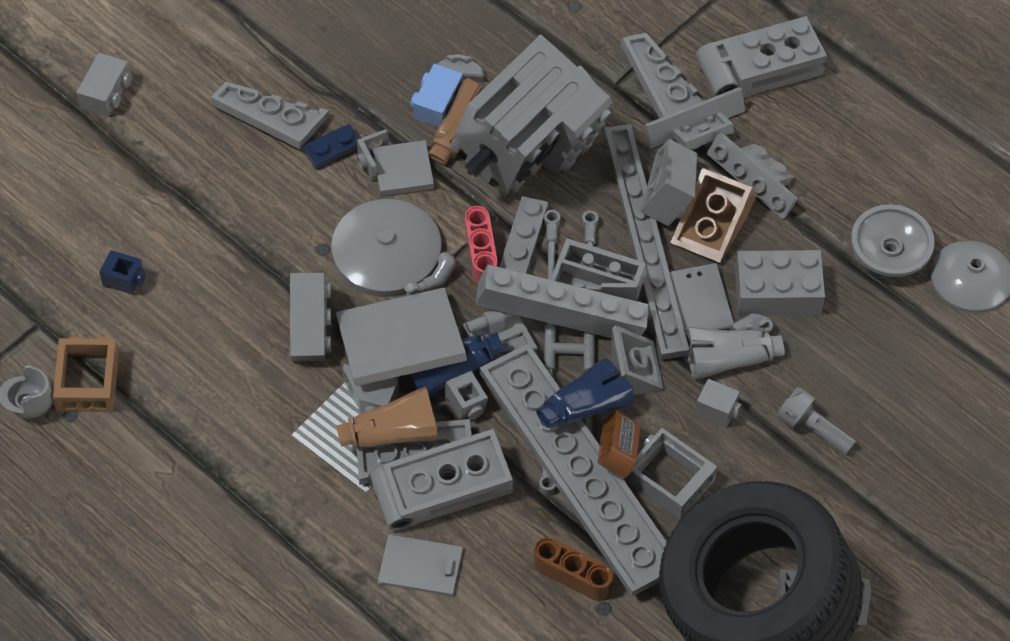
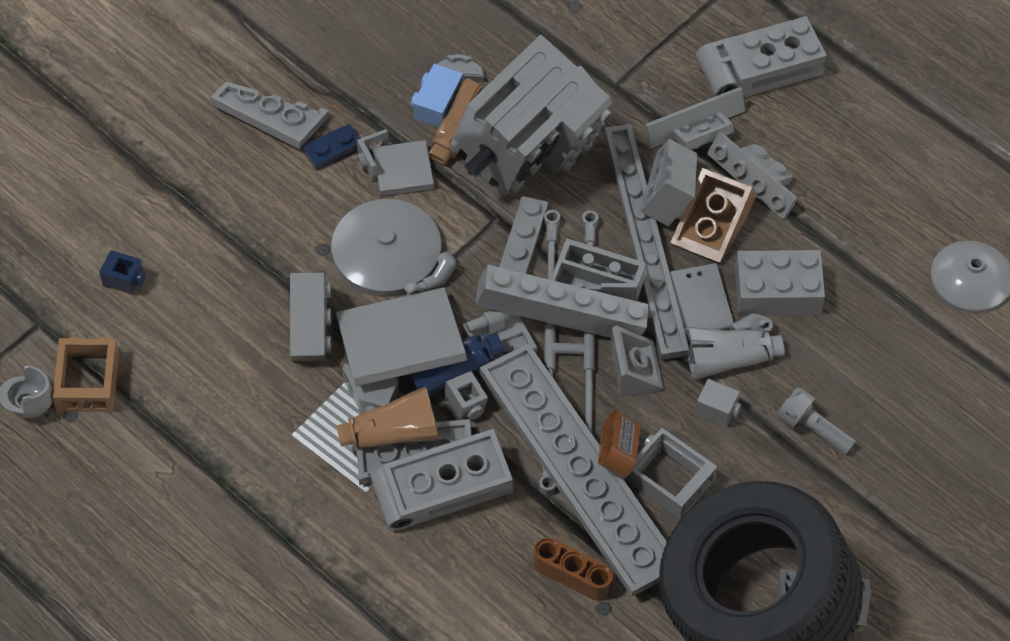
(104, 84): light grey brick -> none
(420, 565): light grey container -> none
(479, 235): coral beam -> none
(589, 395): dark blue piece -> none
(659, 79): light grey wing -> none
(893, 229): light grey dish -> none

